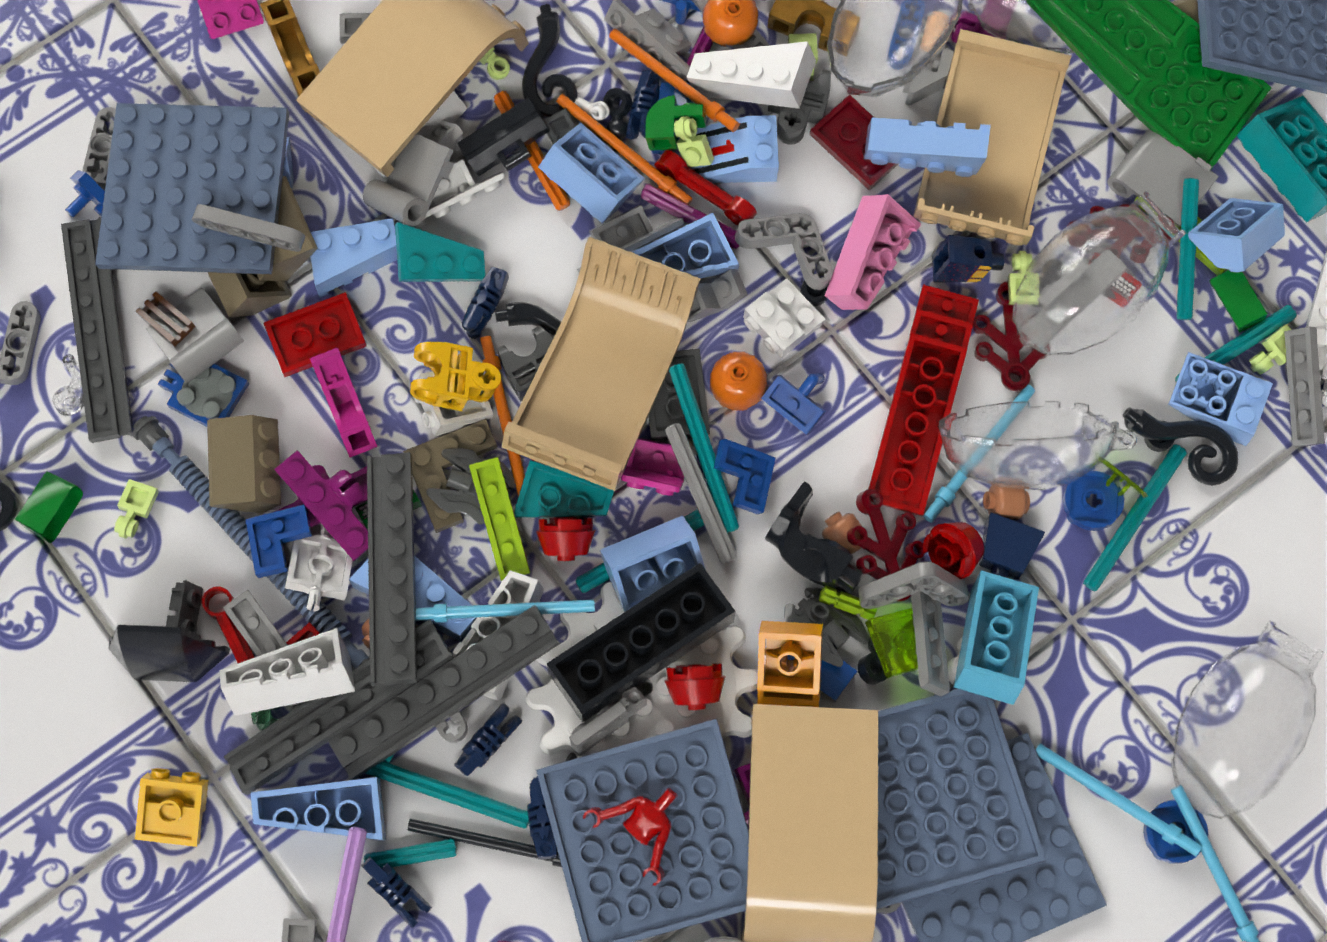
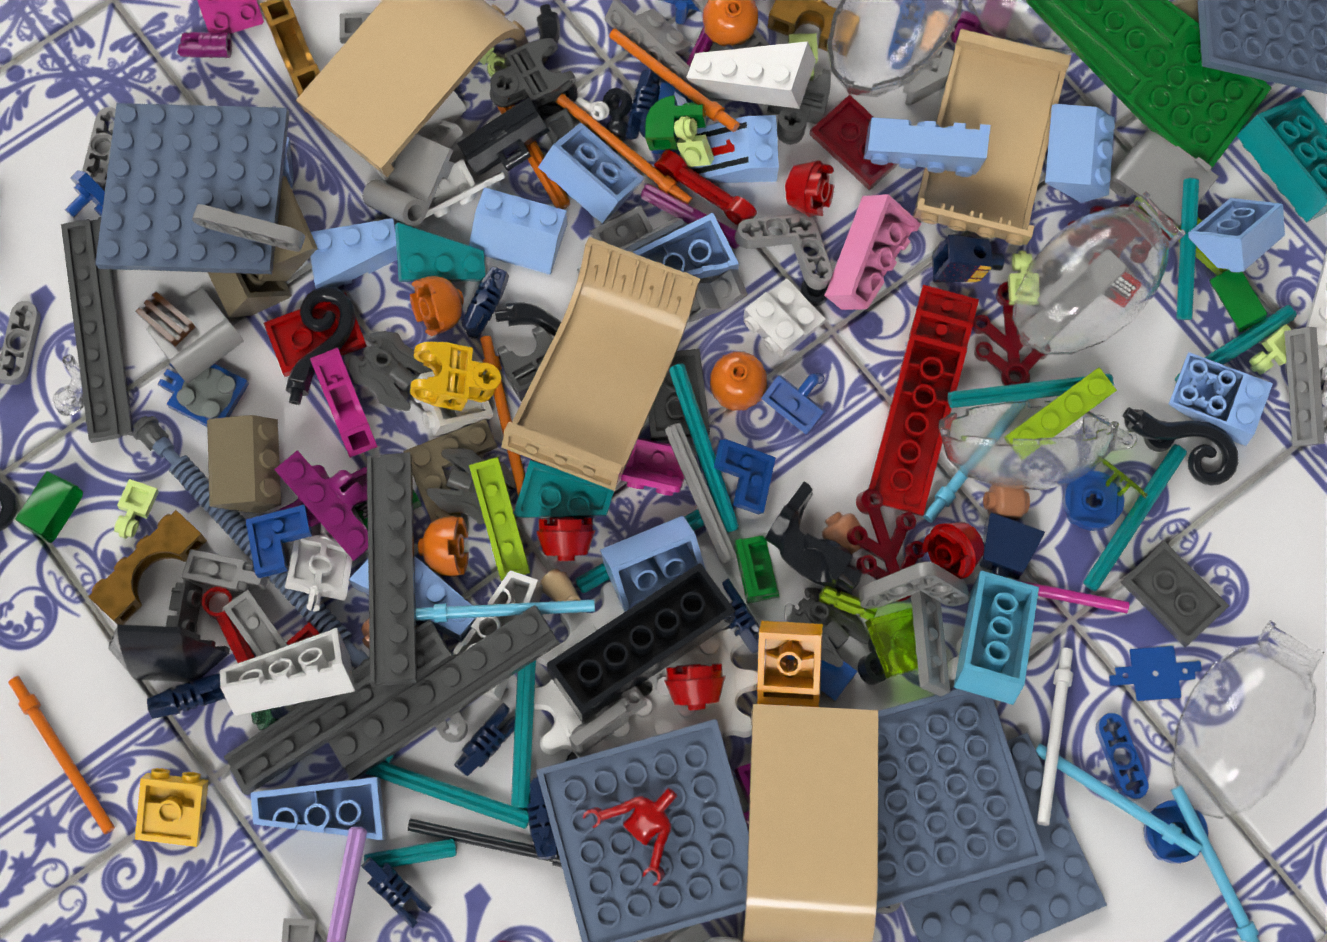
(30, 706): none -> orange bar
(119, 591): none -> pearl gold arch
(186, 696): none -> dark blue hinge
(205, 45): none -> magenta hinge
(221, 572): none -> light grey hinge
(303, 371): none -> black plant
(387, 367): none -> dark grey piece
(436, 303): none -> orange cylinder
(444, 546): none -> orange cylinder
(518, 230): none -> light blue slope
(523, 736): none -> teal axle
(528, 77): none -> dark grey piece
(558, 586): none -> tan cone
(743, 619): none -> dark blue hinge
(756, 569): none -> green hinge
(809, 188): none -> red cone
(1012, 392): none -> teal axle
(1062, 680): none -> white bar
(1065, 408): none -> lime plate
(1080, 151): none -> light blue slope
(1081, 598): none -> dark pink bar
(1106, 738): none -> blue beam
(1152, 687): none -> blue piece
(1174, 594): none -> dark grey plate

